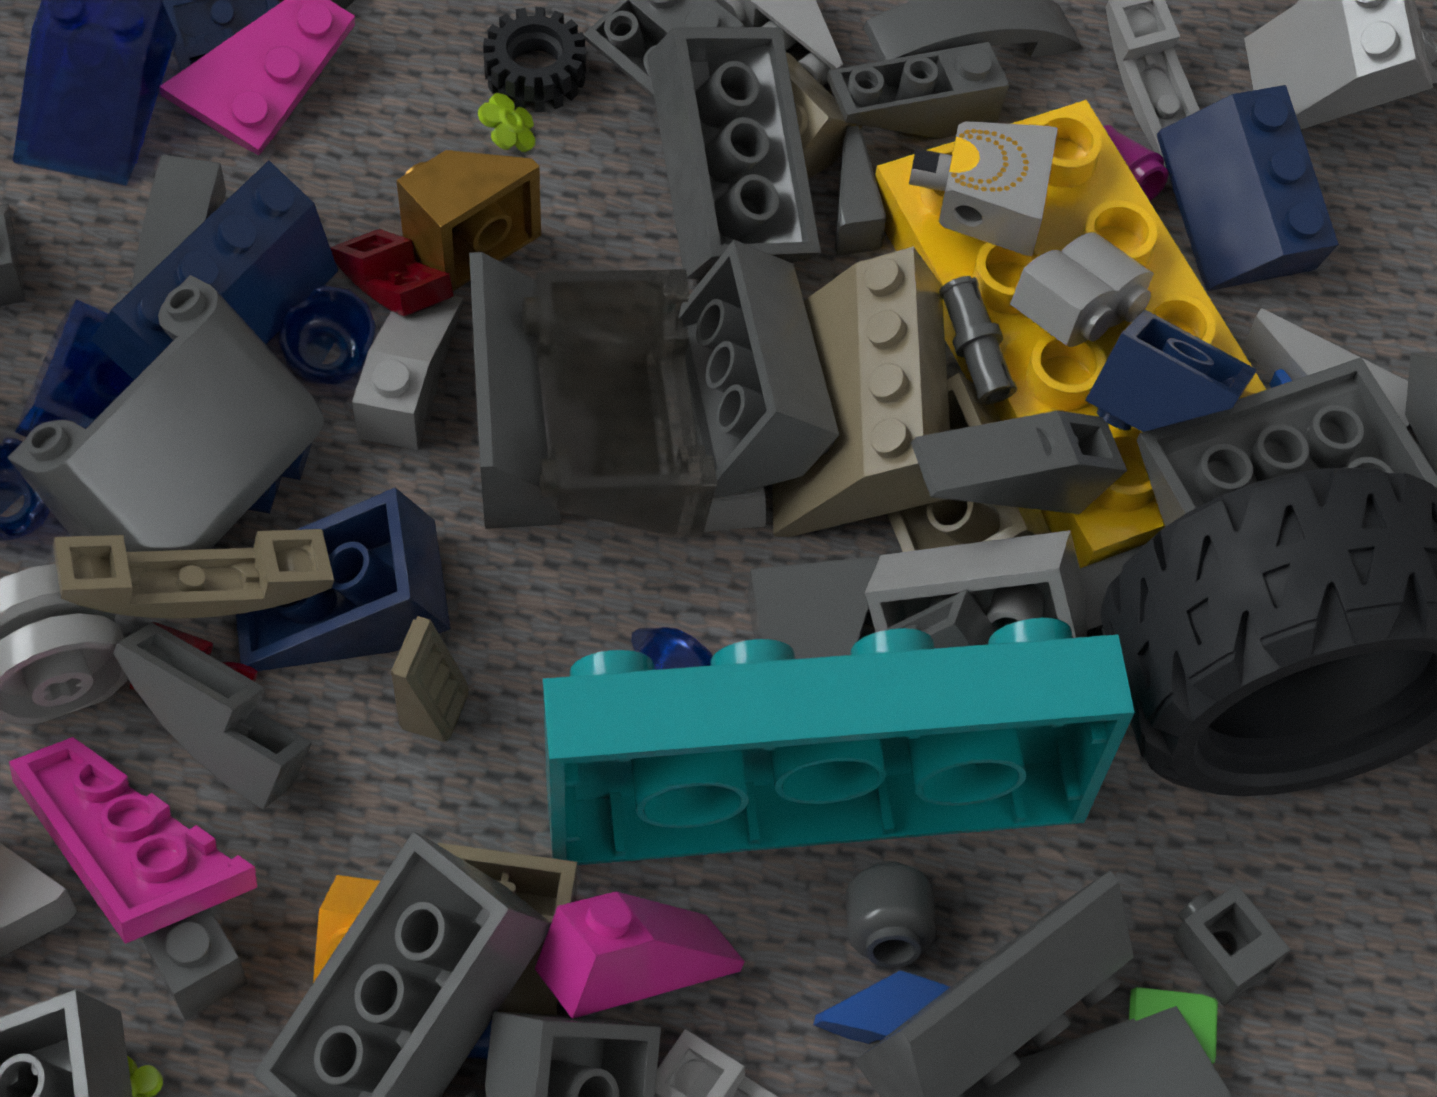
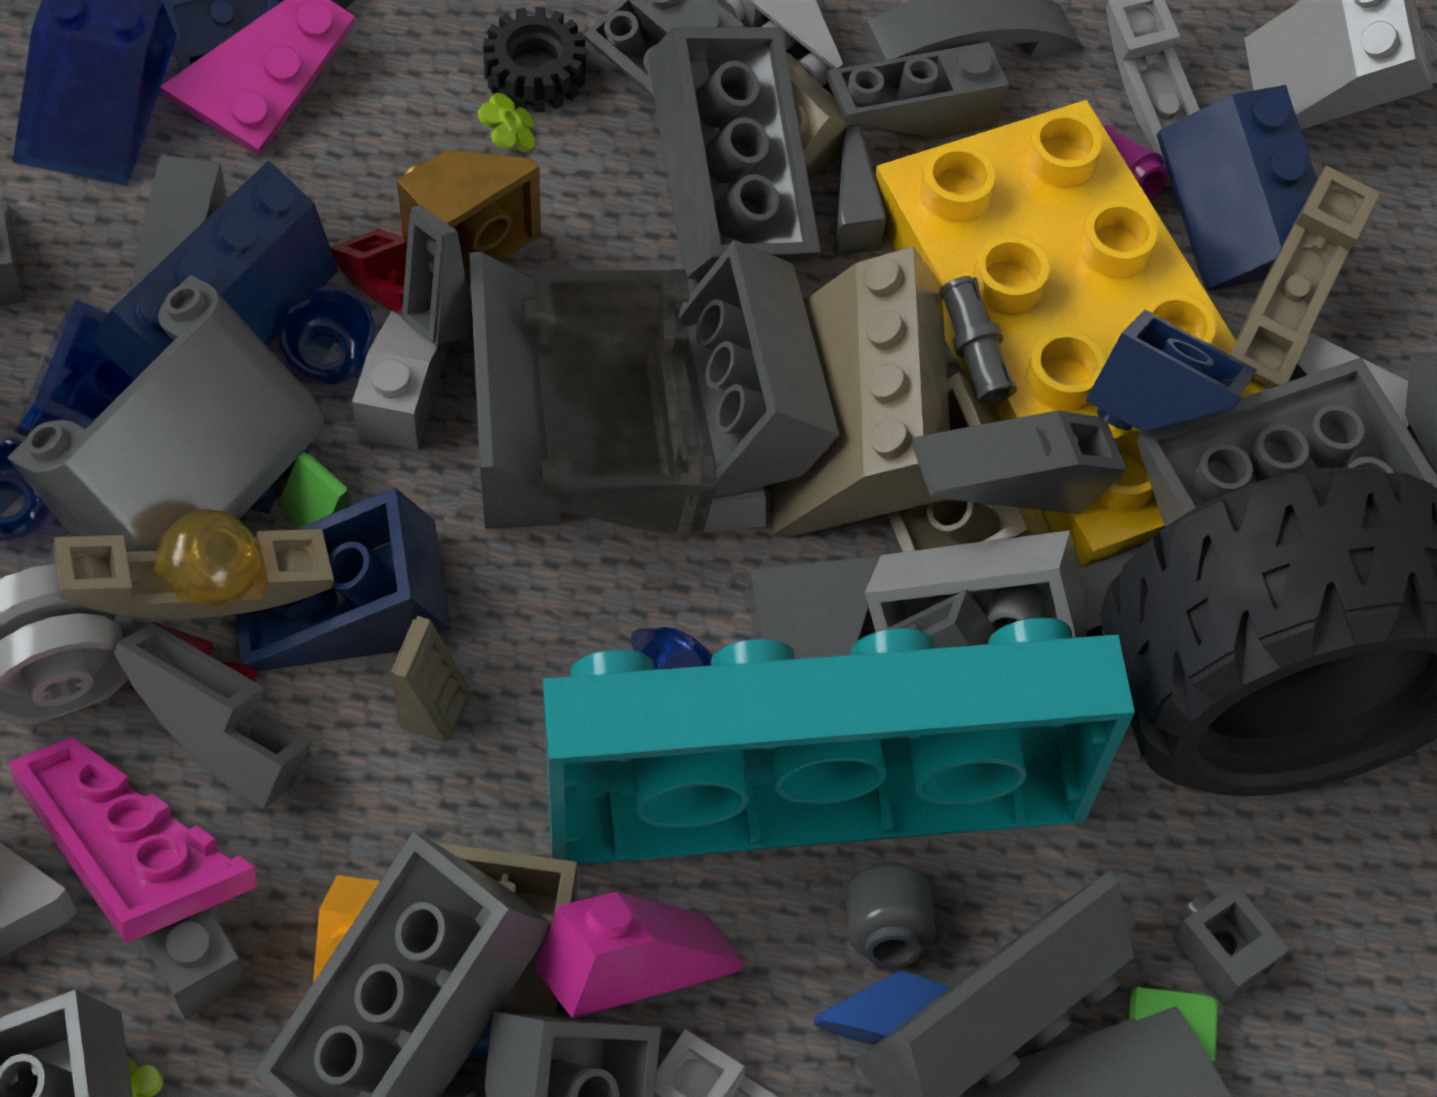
(209, 558): none -> clear yellow hair
(312, 492): none -> bright green slope
(435, 280): none -> dark grey slope
(992, 181): light grey torso -> none
(1082, 289): light grey brick -> none
(1303, 276): none -> dark tan slope

